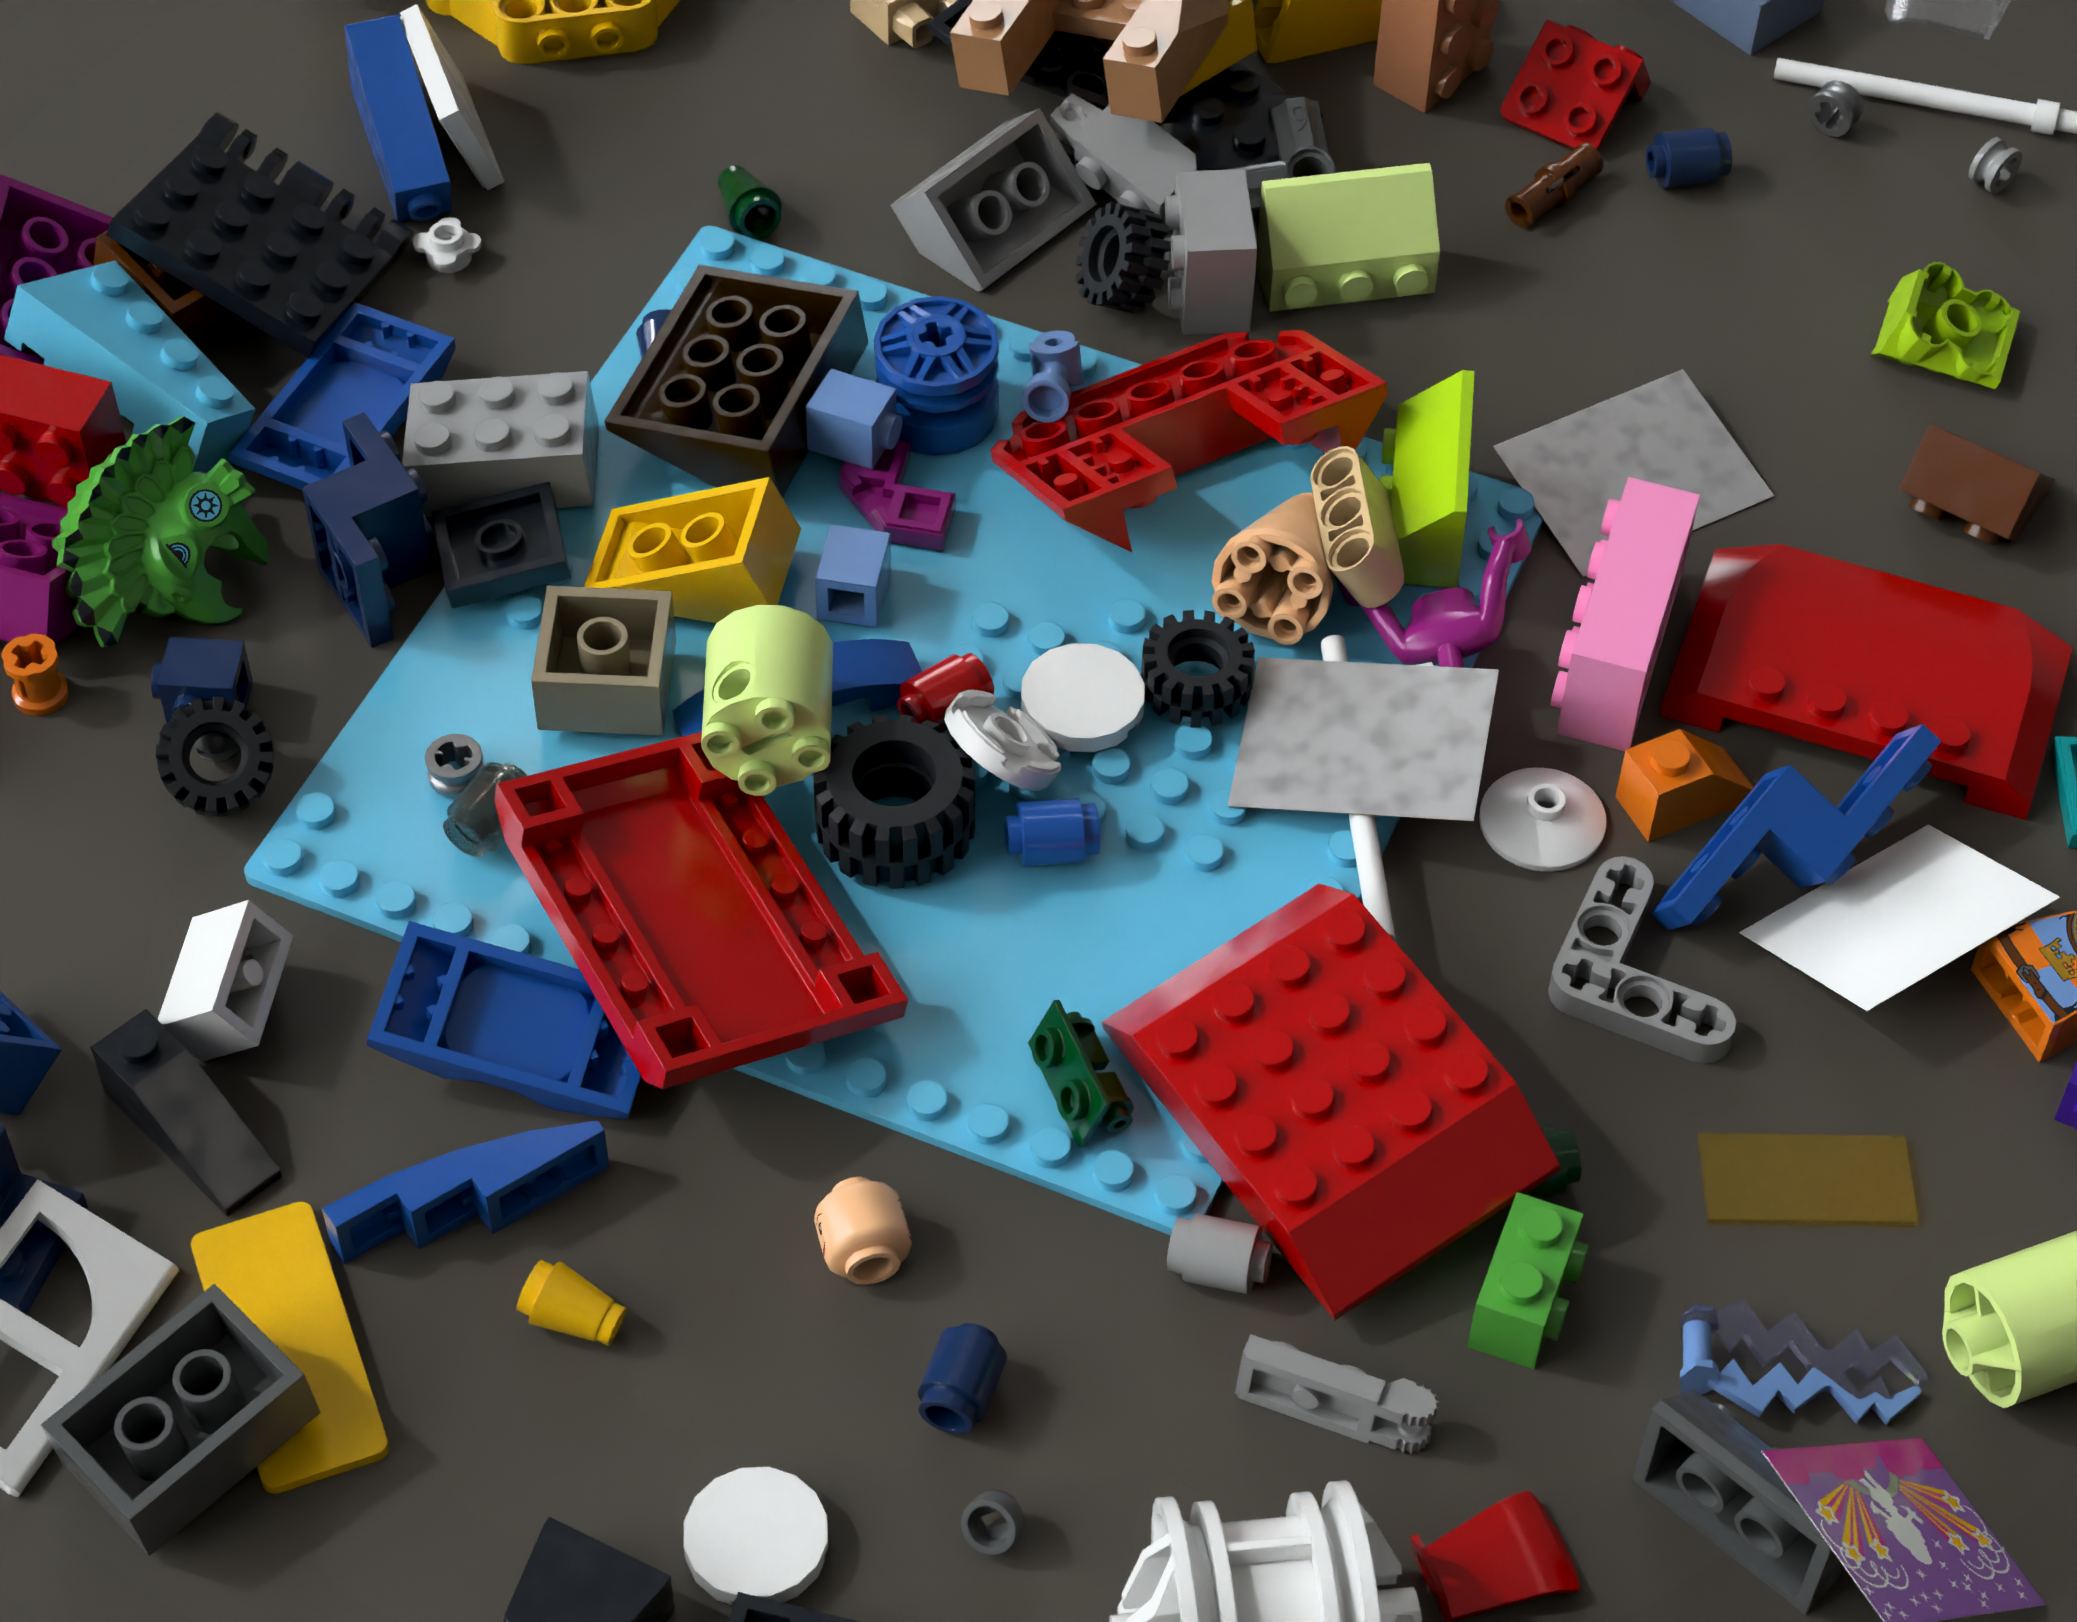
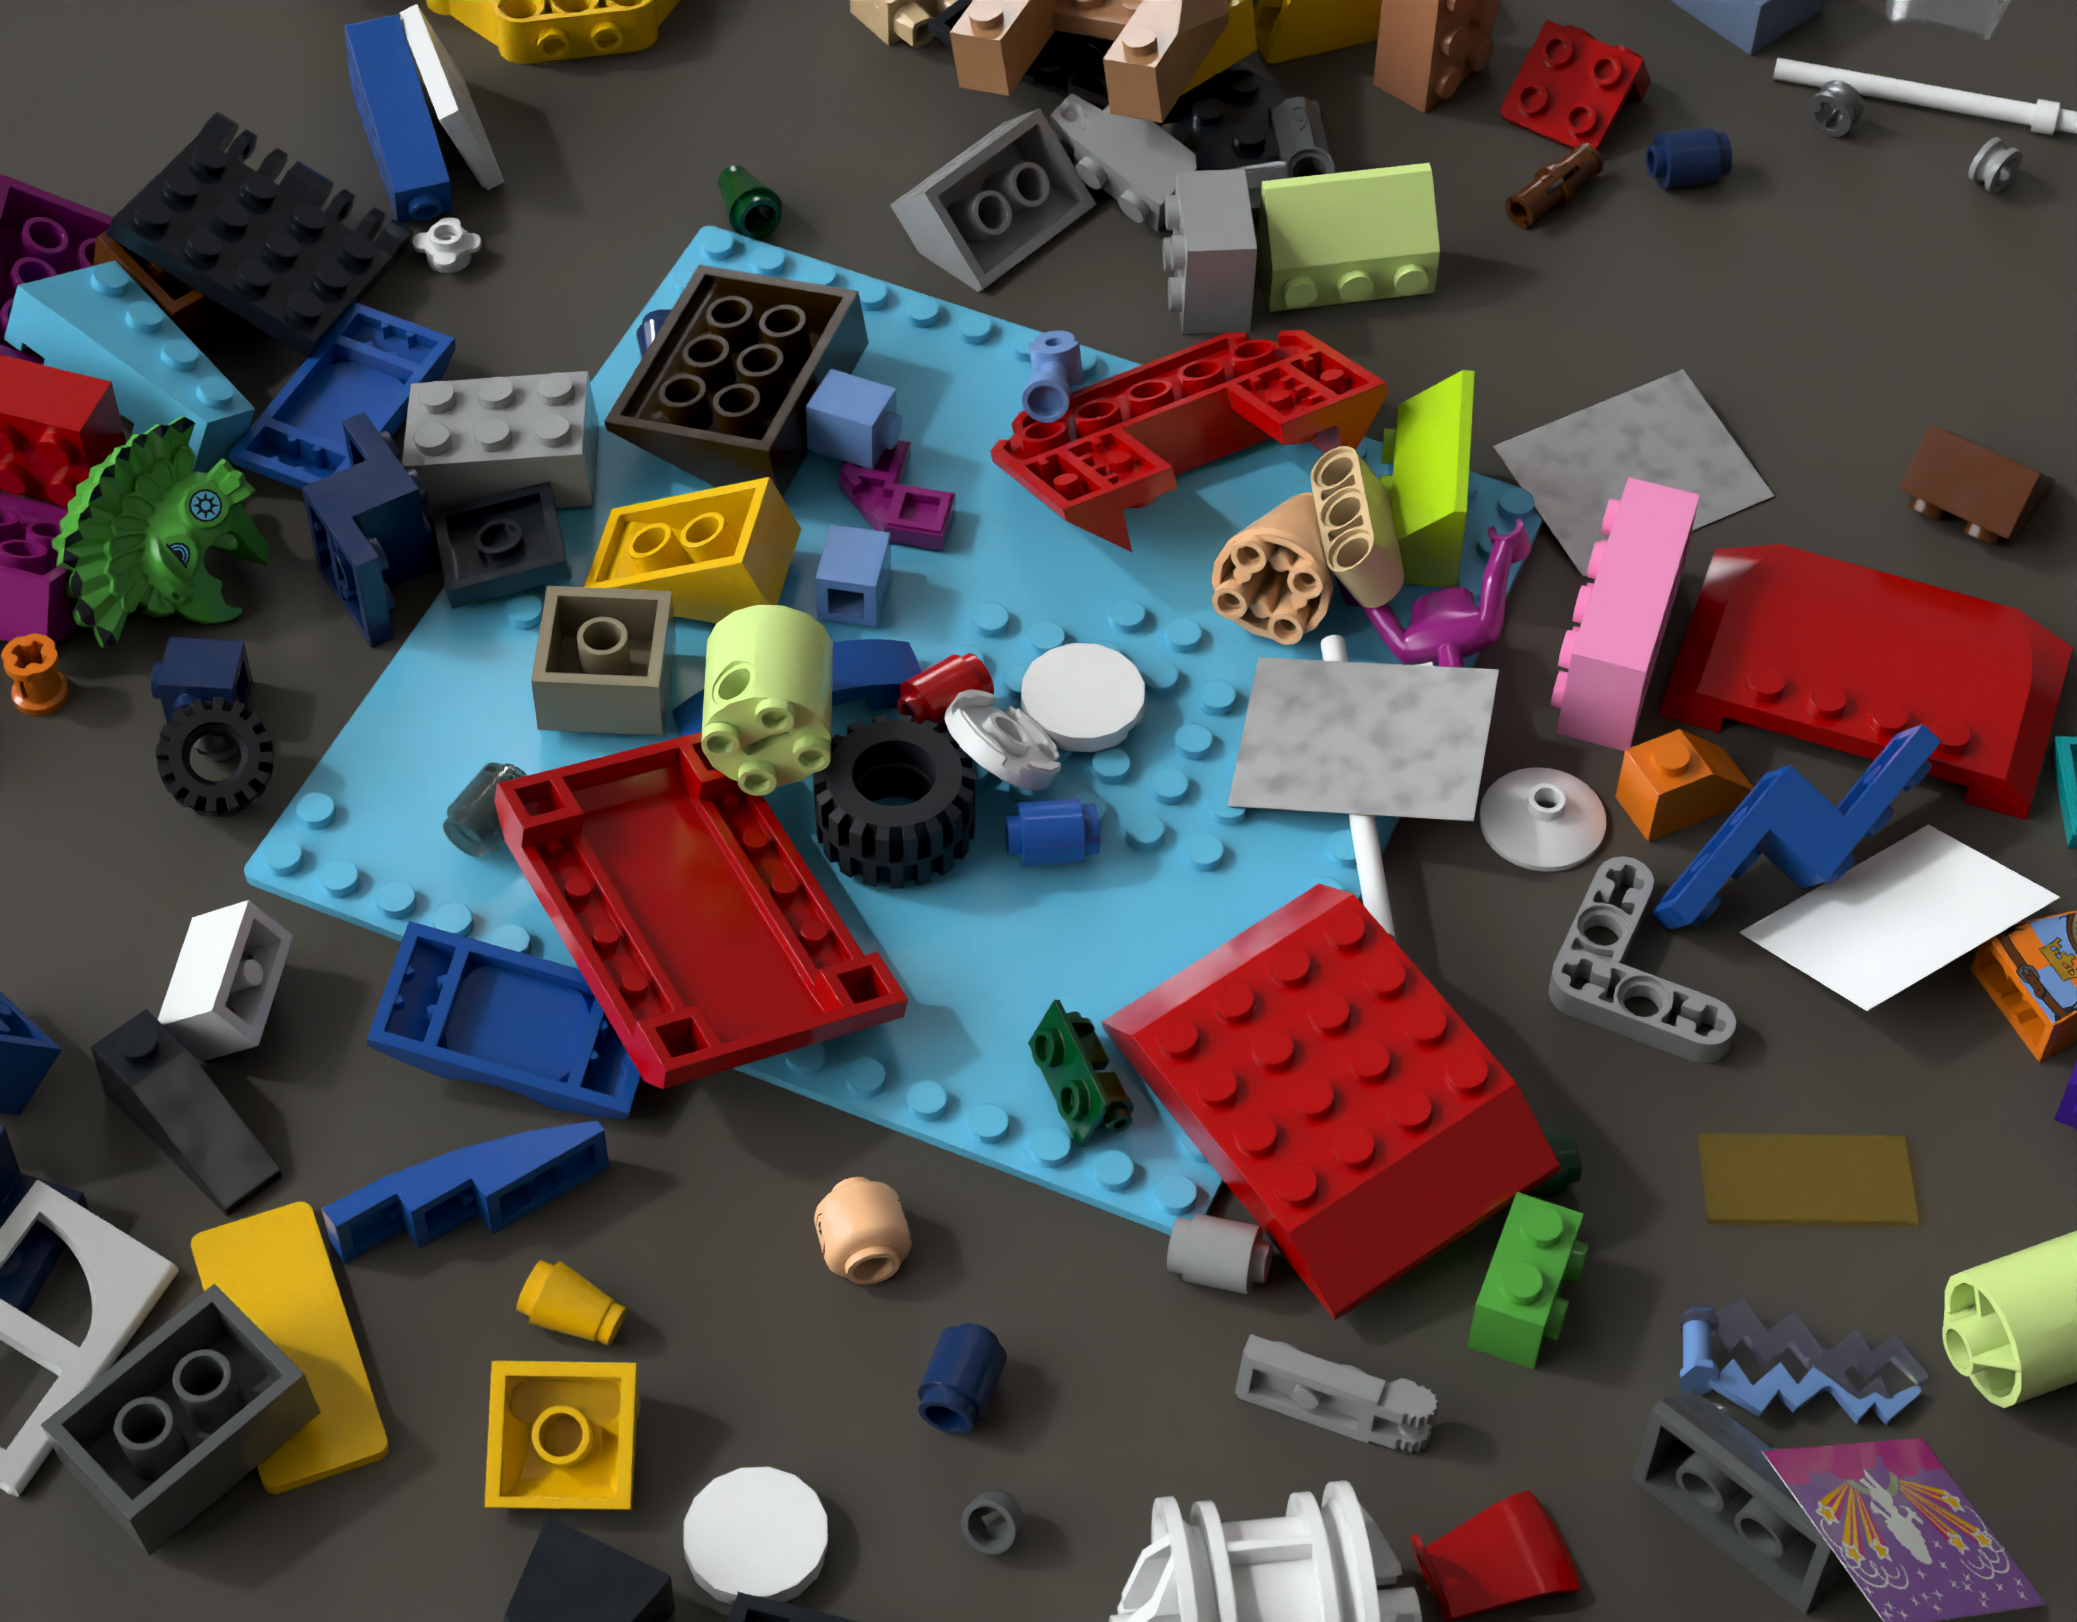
(452, 748): flat silver bush -> none
(562, 1435): none -> yellow slope
(943, 371): blue wheel -> none
(1123, 258): black tyre -> none
(1197, 641): black tyre -> none
(1947, 327): lime slope -> none

